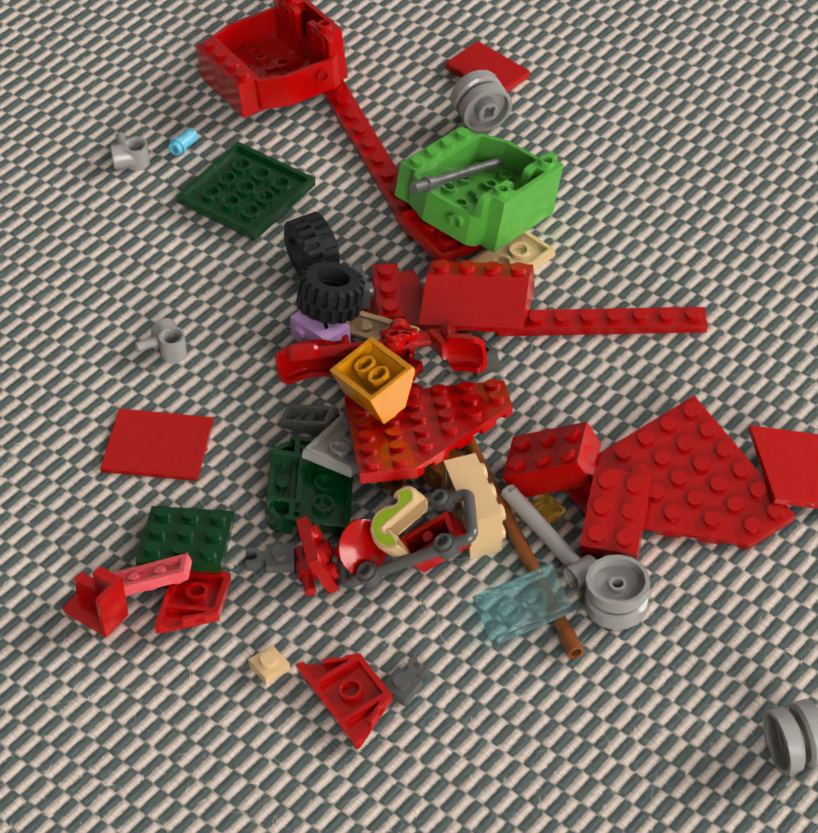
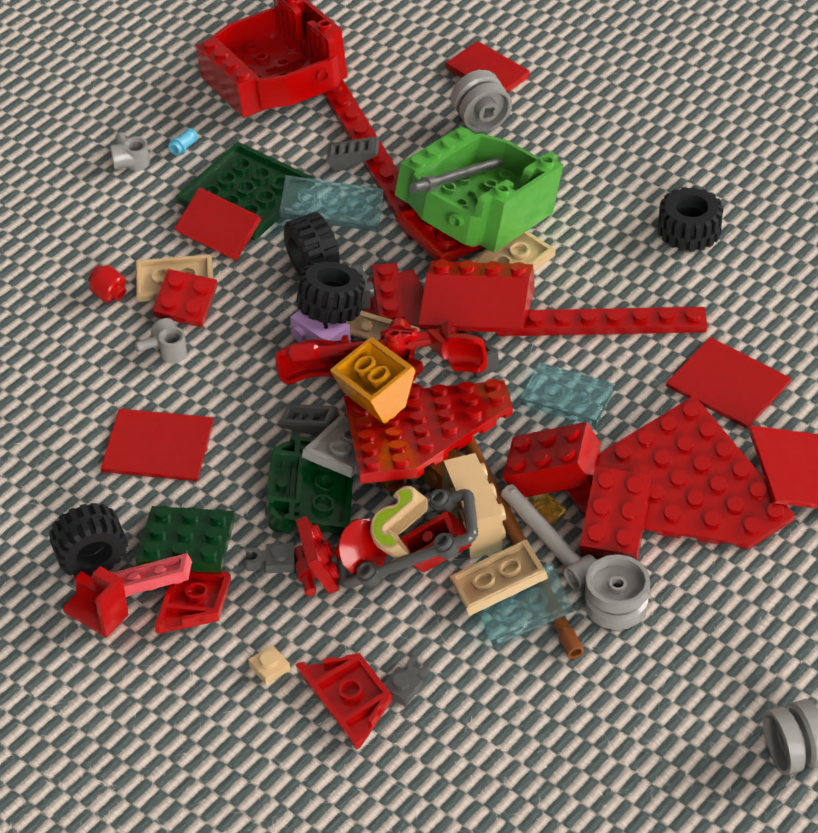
(88, 539): none -> black tyre
(107, 283): none -> red head
(151, 272): none -> tan tile
(185, 298): none -> red plate
(217, 224): none -> red tile
(337, 202): none -> clear light blue tile
(351, 152): none -> dark grey slope
(498, 577): none -> tan tile
(567, 394): none -> clear light blue tile
(690, 219): none -> black tyre
(728, 382): none -> red piece

